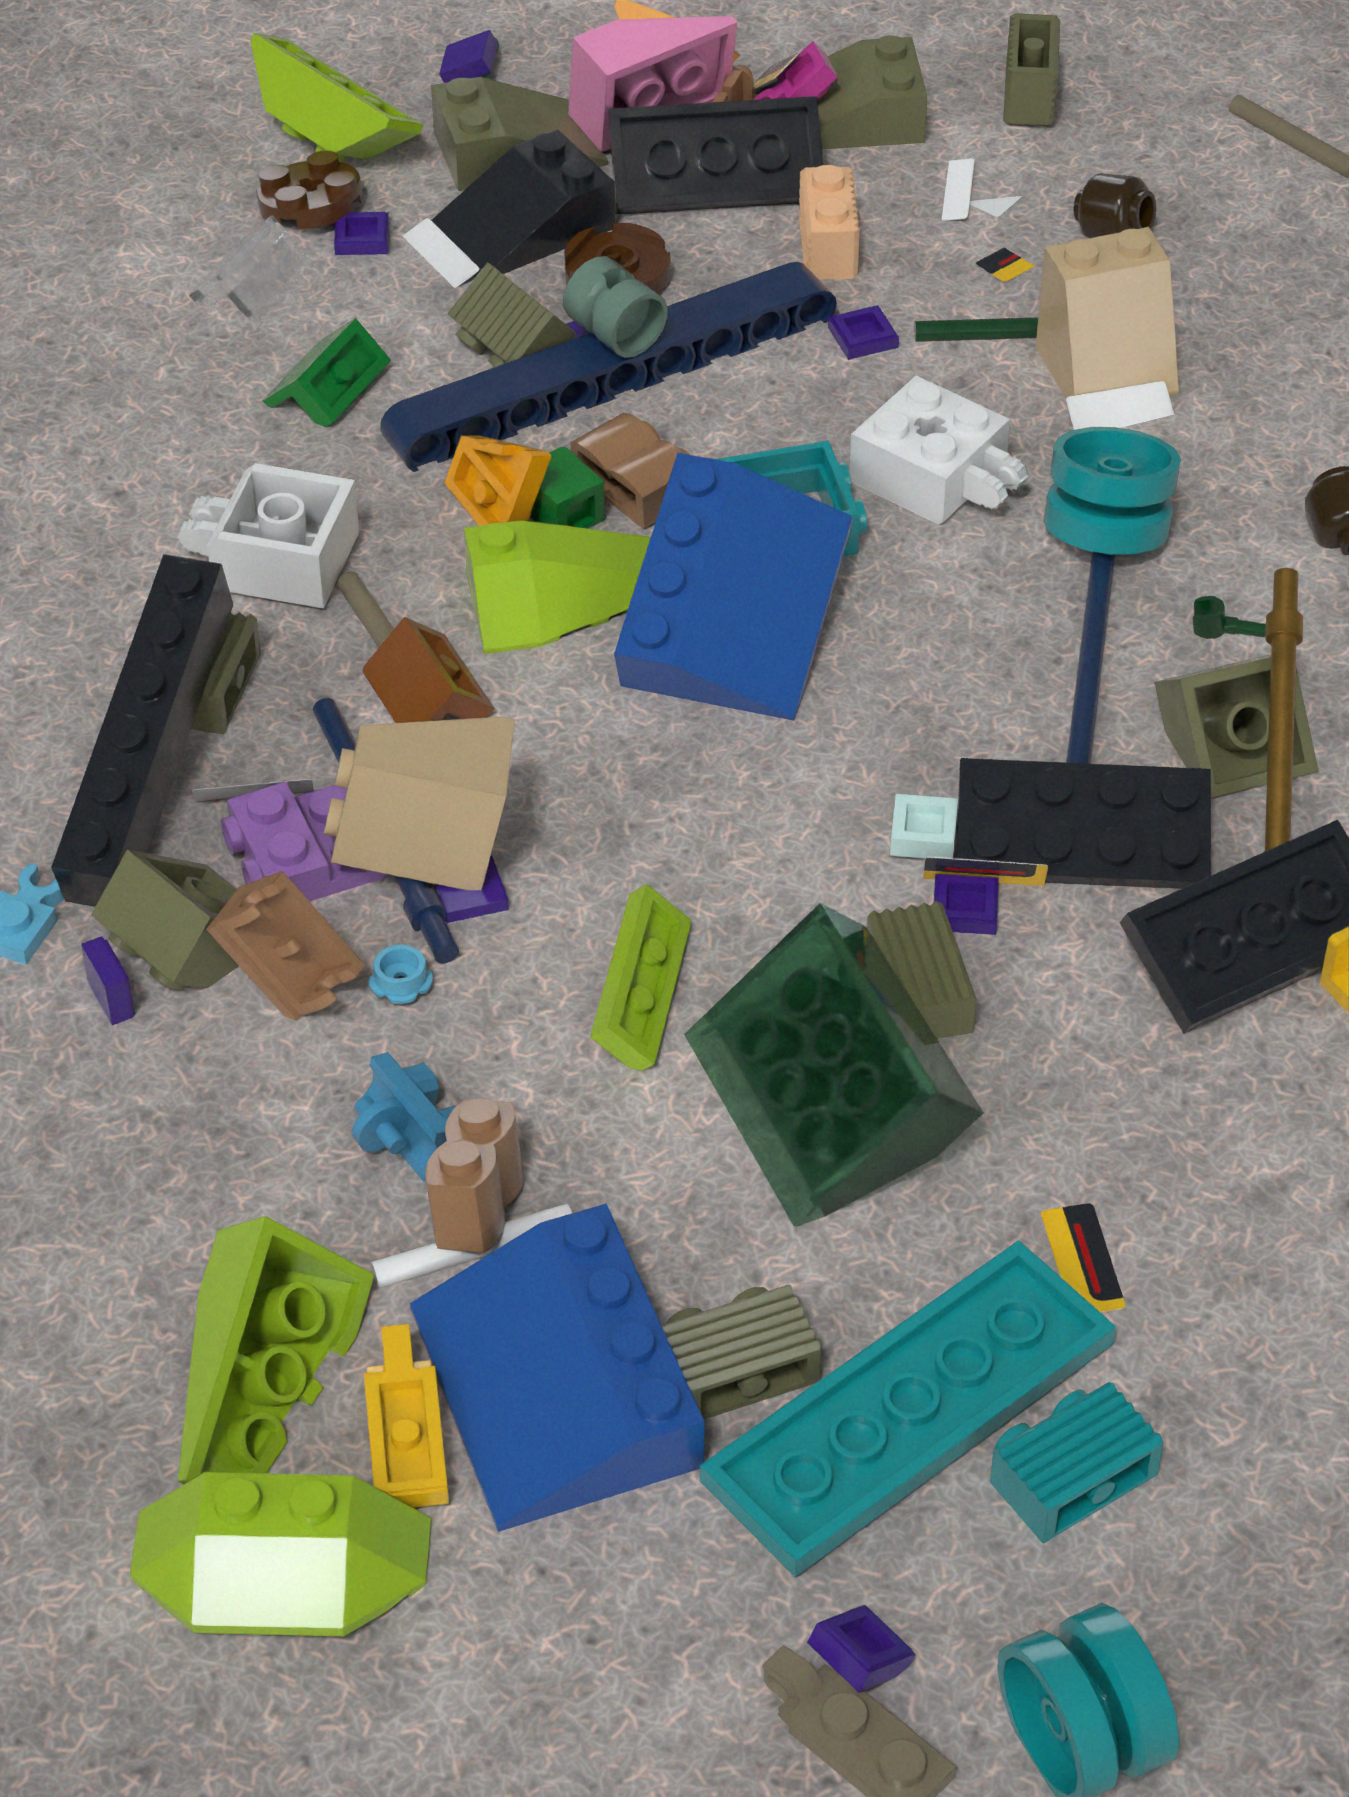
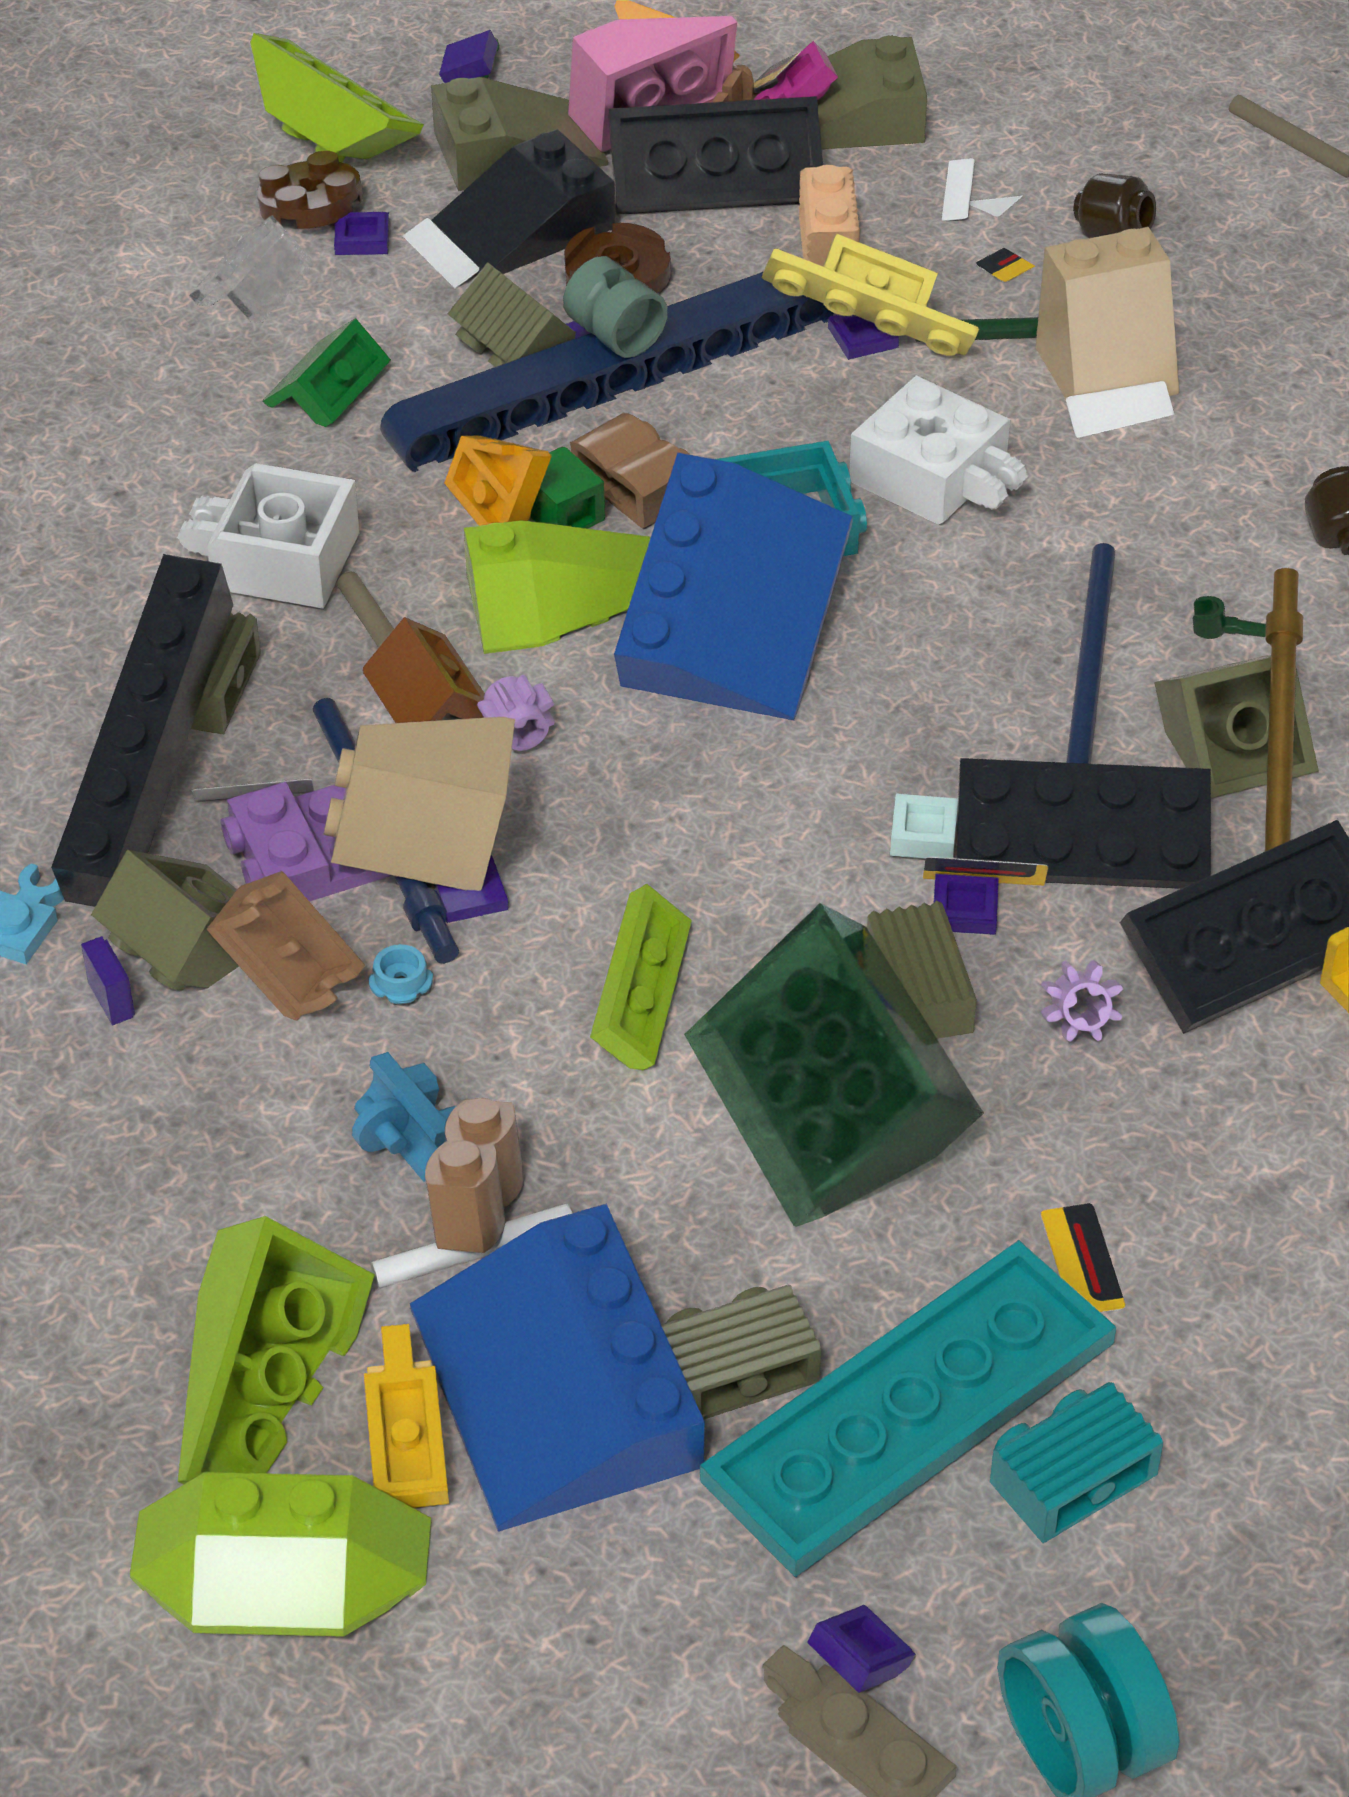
(526, 704): none -> lavender gear
(875, 288): none -> light yellow bracket
(1032, 69): olive brick -> none
(1098, 1003): none -> lavender gear
(1111, 490): teal wheel -> none

